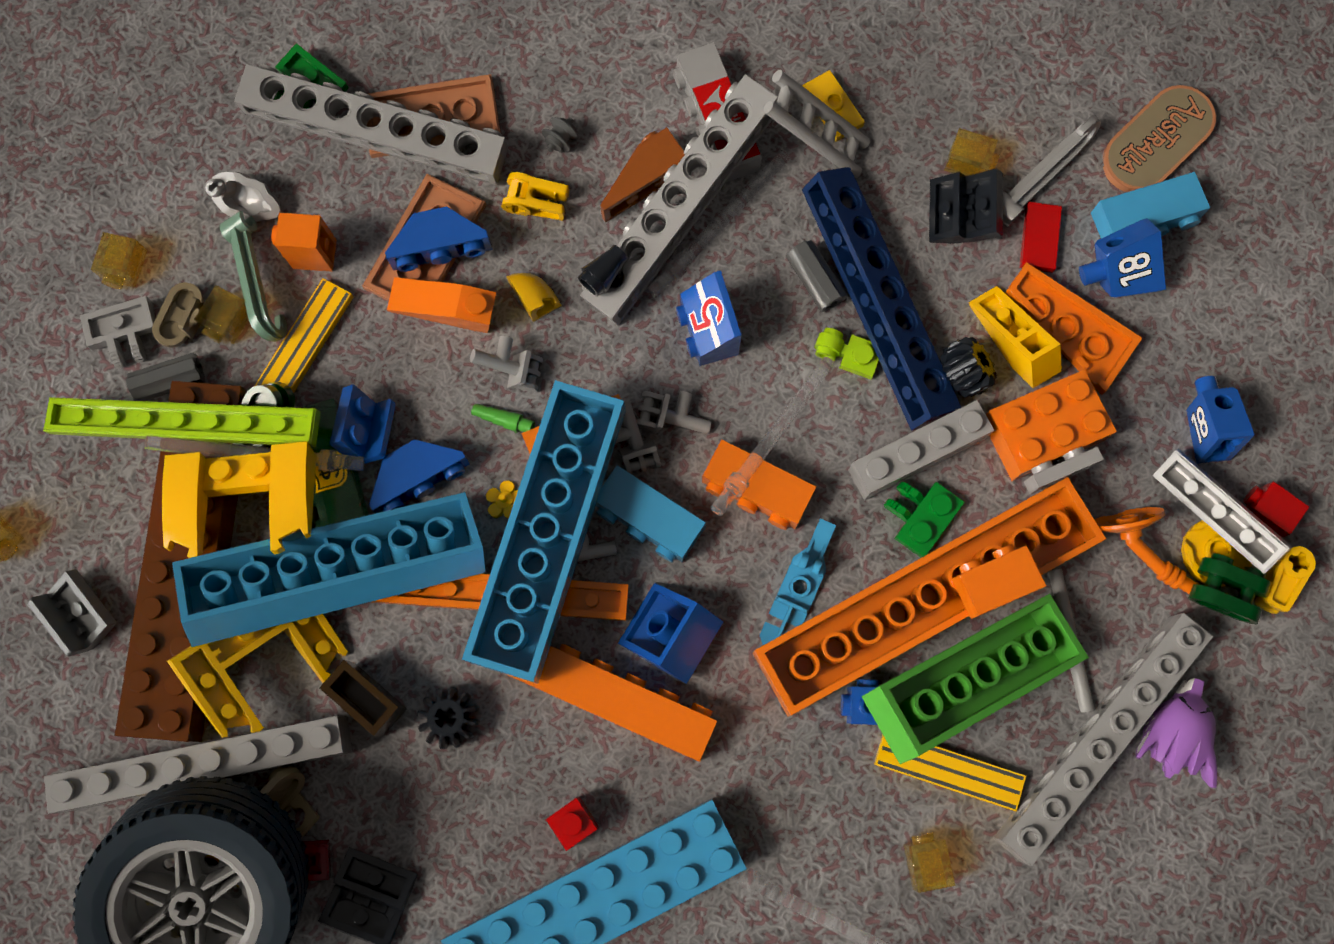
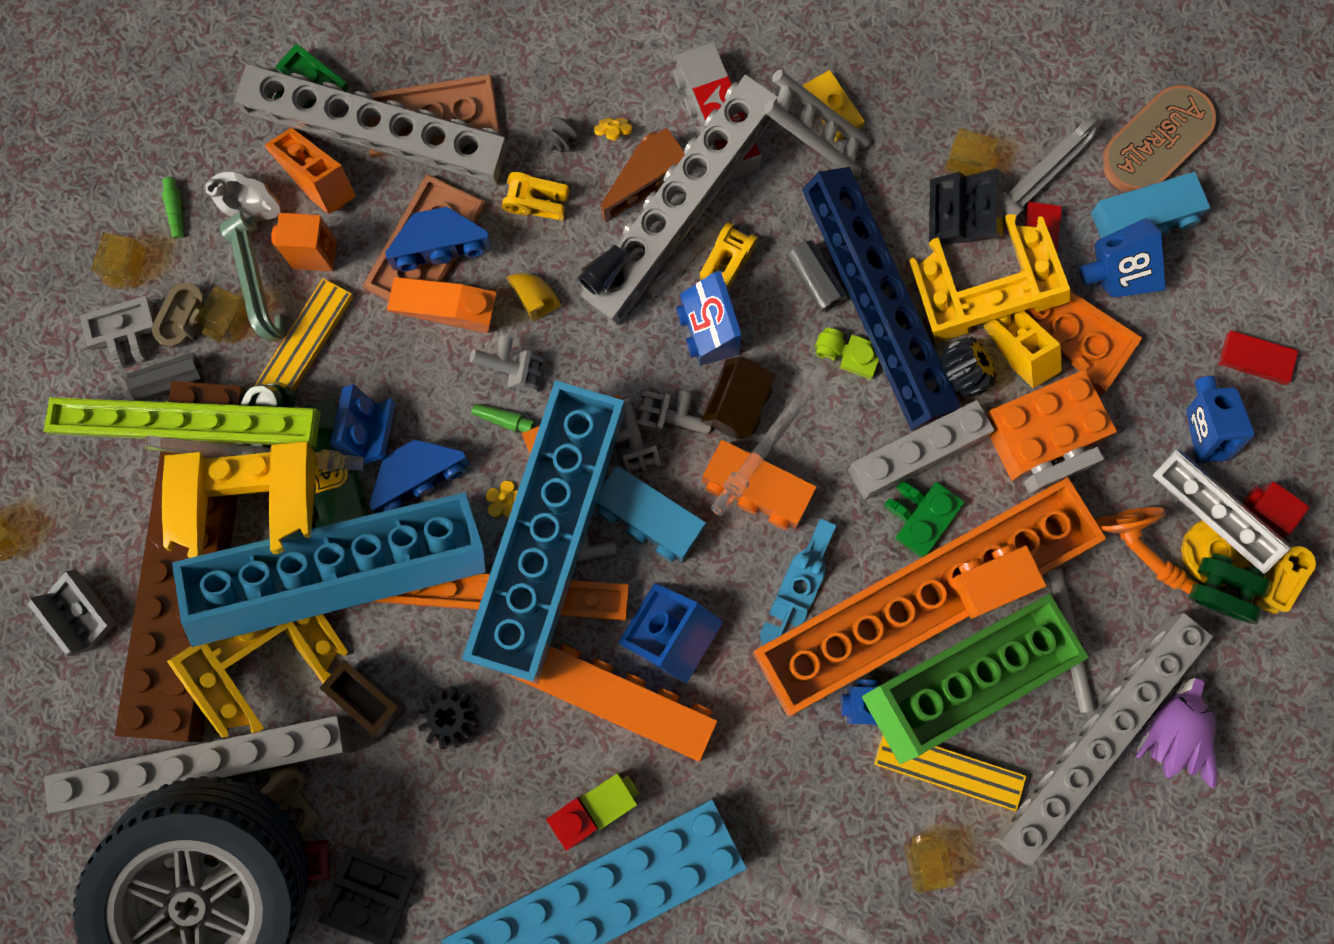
(173, 206): none -> bright green animal
(312, 170): none -> orange slope
(610, 800): none -> lime brick
(613, 128): none -> yellow plant
(730, 244): none -> yellow piece
(739, 398): none -> dark brown piece
(1037, 286): none -> yellow wedge
(1258, 357): none -> red tile

